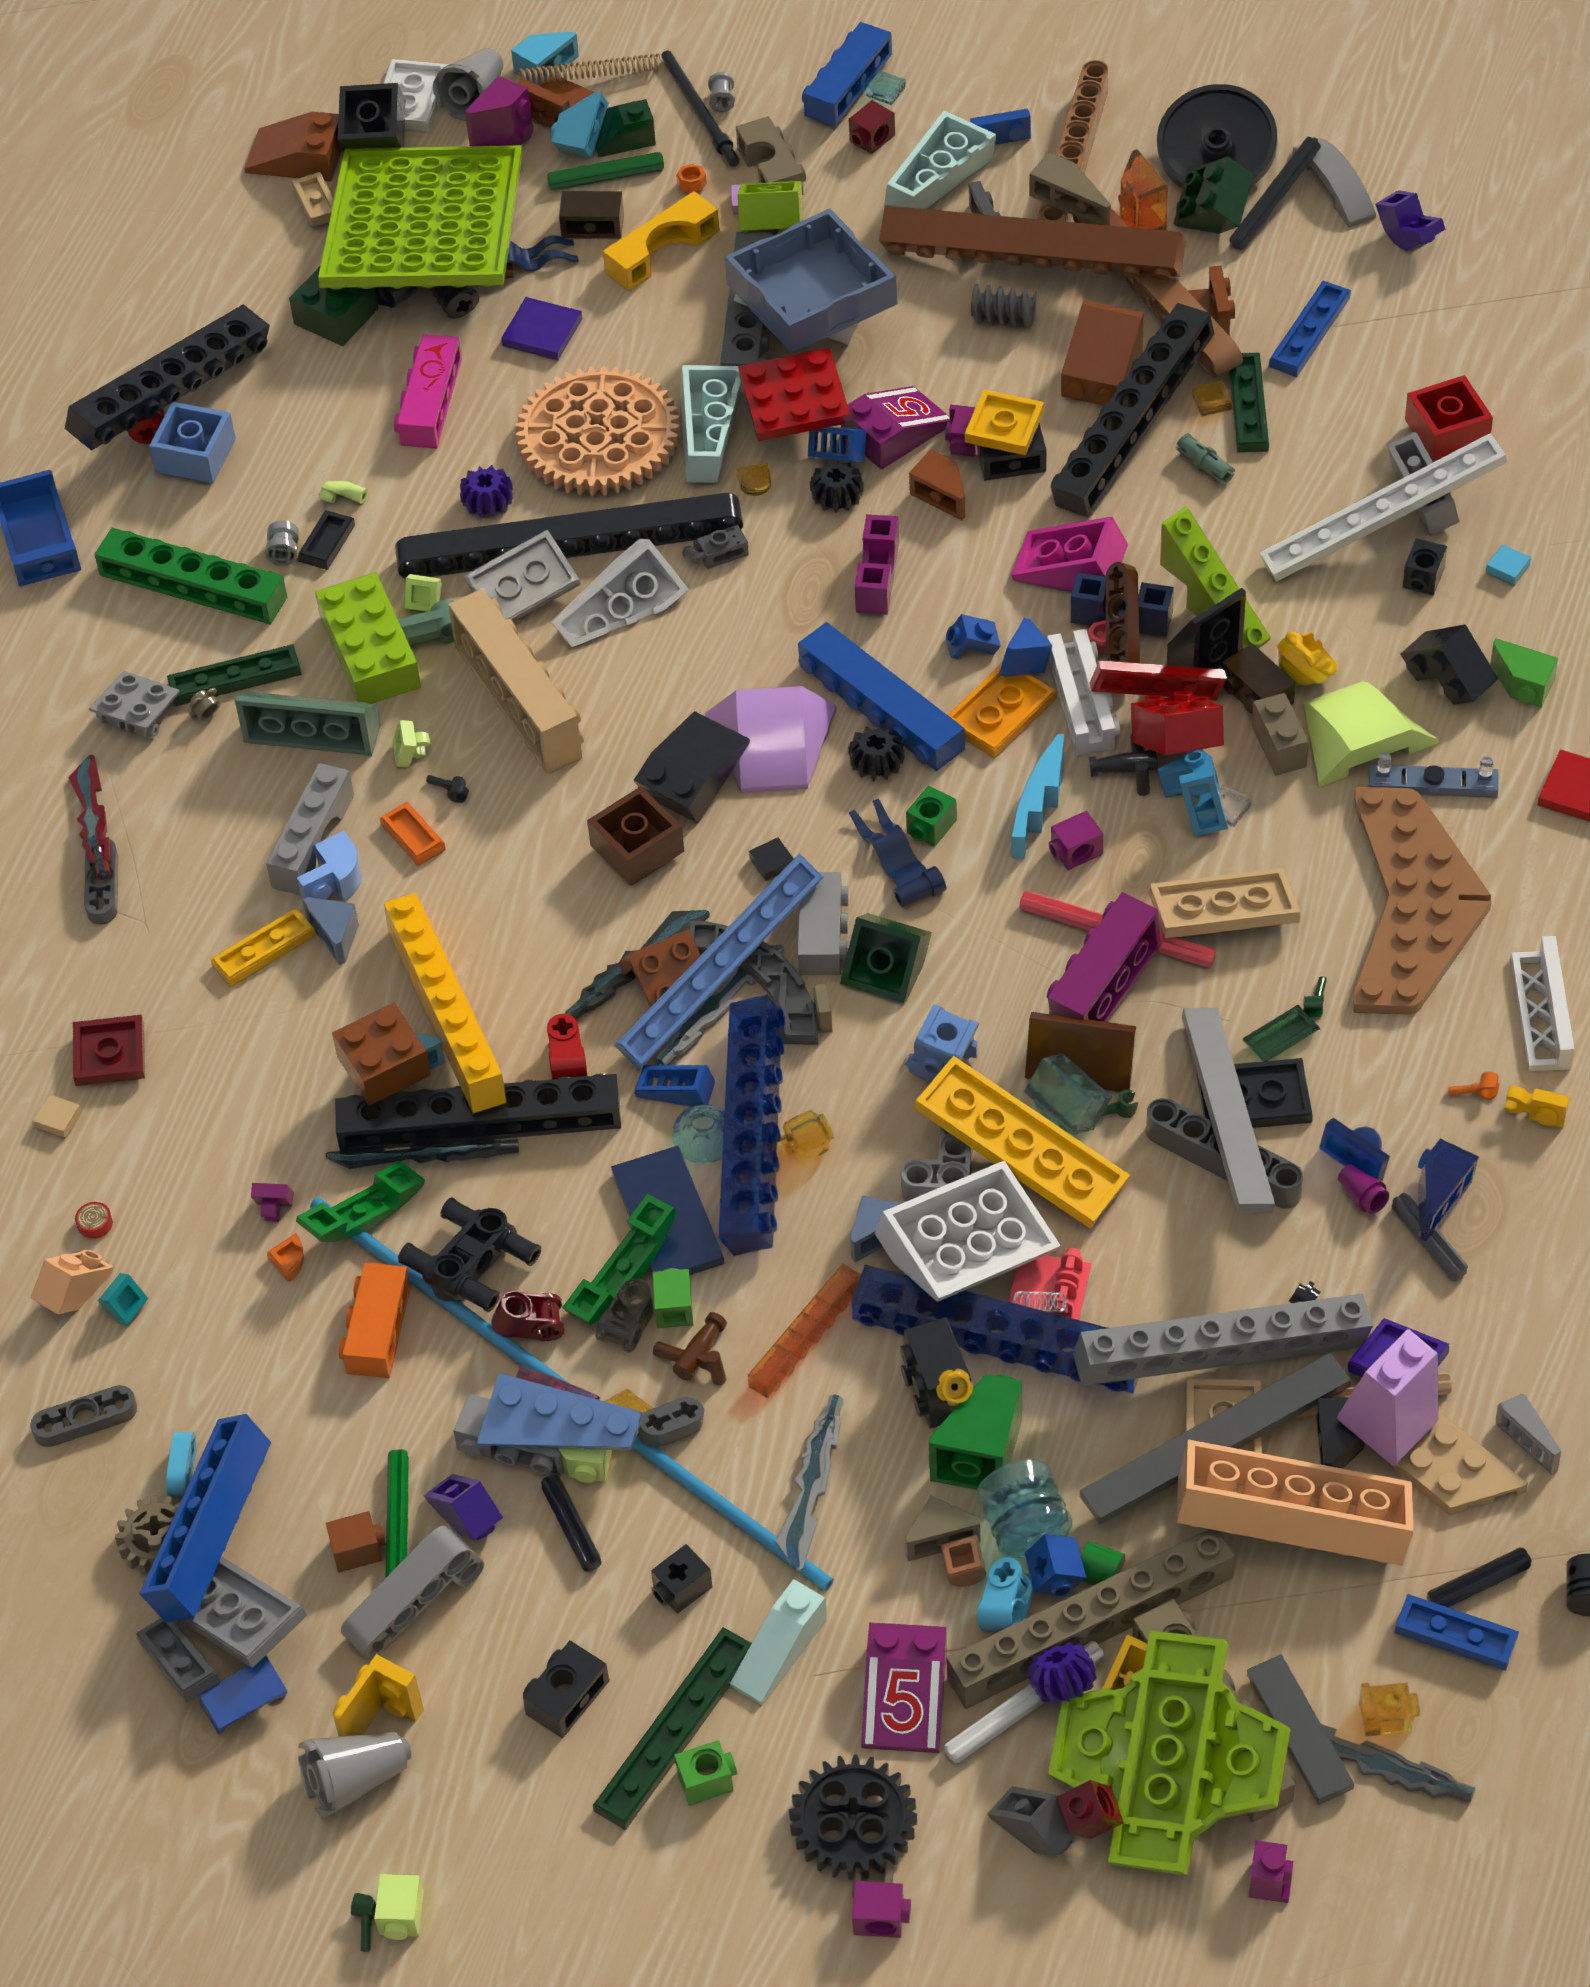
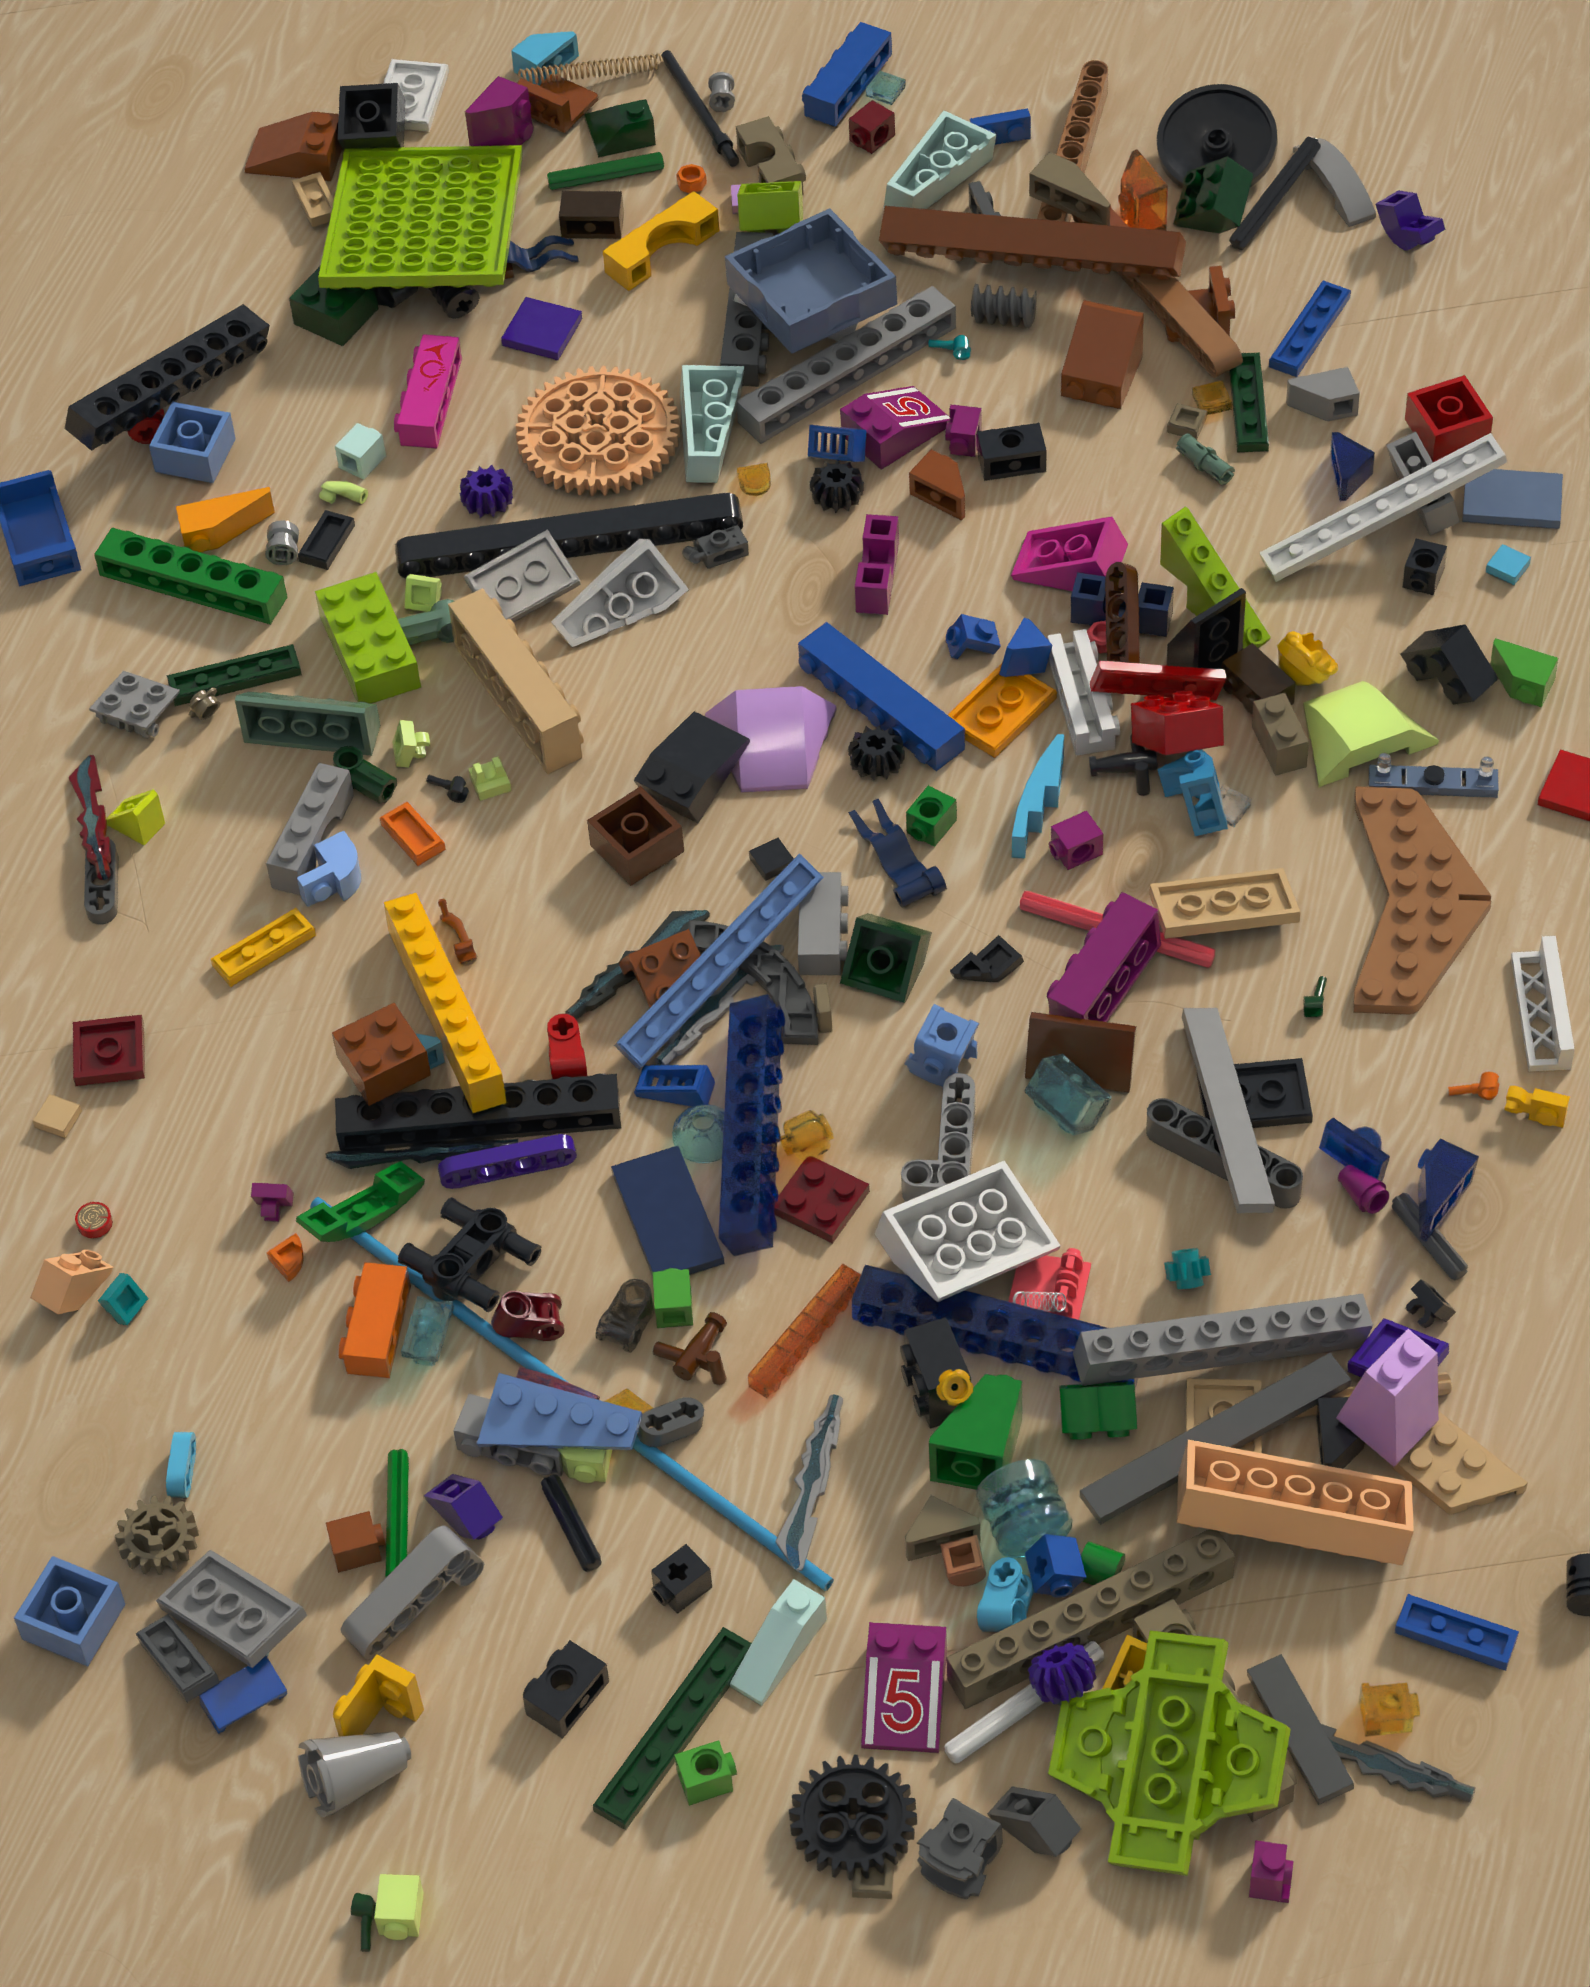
(69, 1611): none -> medium blue brick
(91, 1402): dark grey beam -> none
(138, 817): none -> neon yellow slope
(205, 1518): blue brick -> none
(219, 520): none -> light orange slope
(334, 924): sand blue slope -> none
(360, 451): none -> light aqua brick
(364, 775): none -> dark green piece
(427, 1330): none -> clear light blue hips
(463, 950): none -> dark orange piece
(465, 80): light grey cone -> none
(489, 779): none -> yellowish green tile
(542, 1155): none -> dark purple beam
(580, 126): medium azure slope -> none
(629, 1261): green slope -> none
(794, 394): red plate -> none
(820, 1198): none -> dark red plate
(846, 364): none -> light grey brick
(863, 1235): sand blue slope -> none
(879, 1909): magenta brick -> none
(959, 346): none -> teal hand
(959, 1850): none -> dark grey piece
(990, 964): none -> black slope
(1004, 422): yellow plate -> none
(1029, 1143): yellow plate -> none
(1090, 1809): dark red brick -> none
(1098, 1408): none -> green brick
(1122, 1105): dark green hand -> none
(1132, 410): black brick -> none
(1186, 420): none -> dark tan tile
(1187, 1268): none -> teal gear
(1281, 1033): clear green tile -> none
(1304, 1293): black plate -> none
(1325, 394): none -> light grey slope
(1350, 463): none -> clear blue slope
(1431, 1301): none -> black tile
(1480, 1578): black axle -> none
(1514, 499): none -> sand blue tile
(1526, 1428): light grey slope -> none

